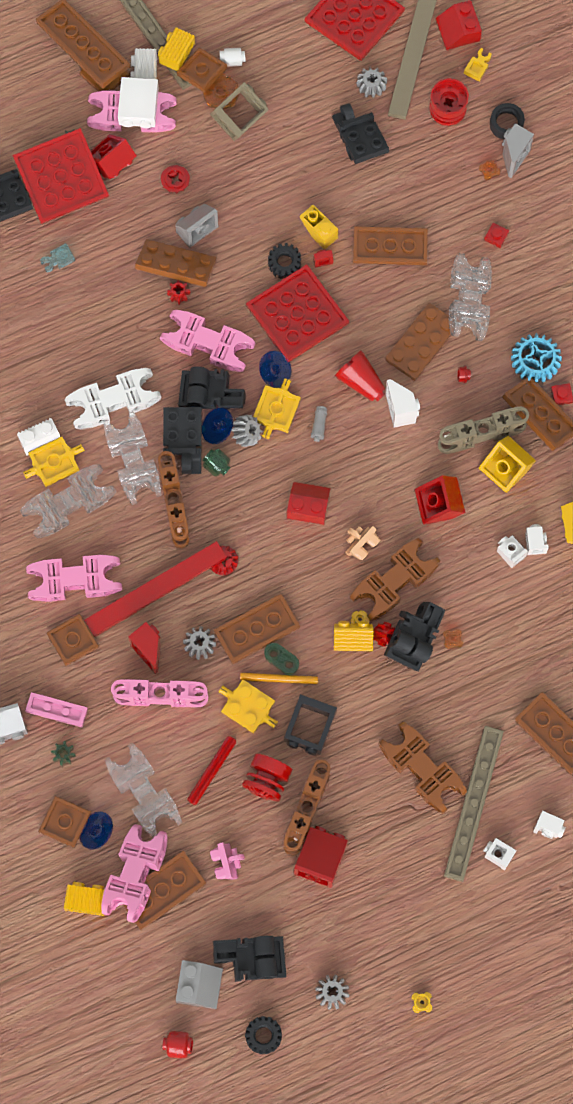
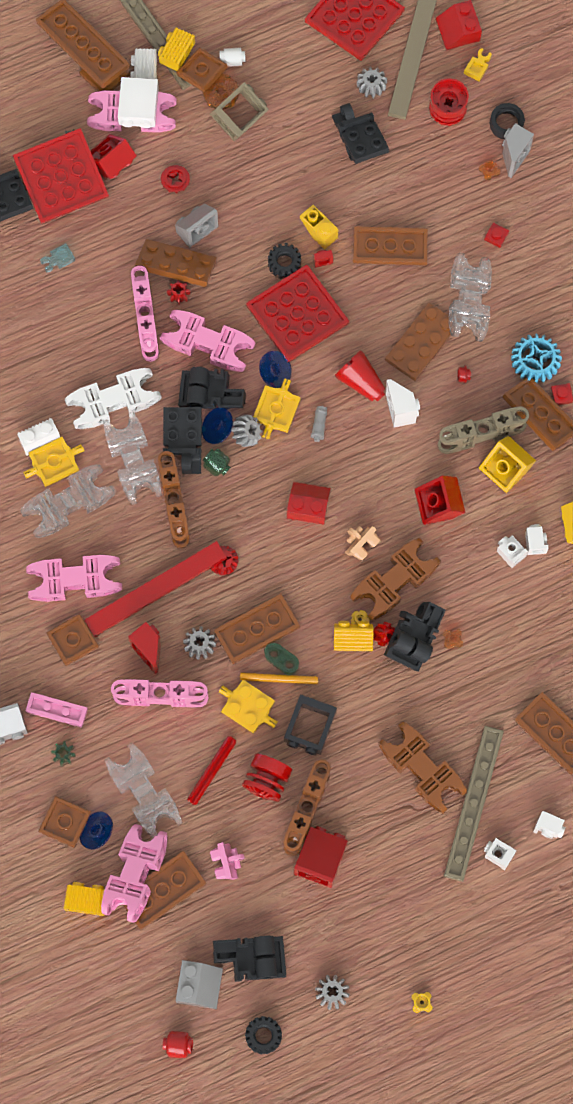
(145, 323): none -> bright pink piece

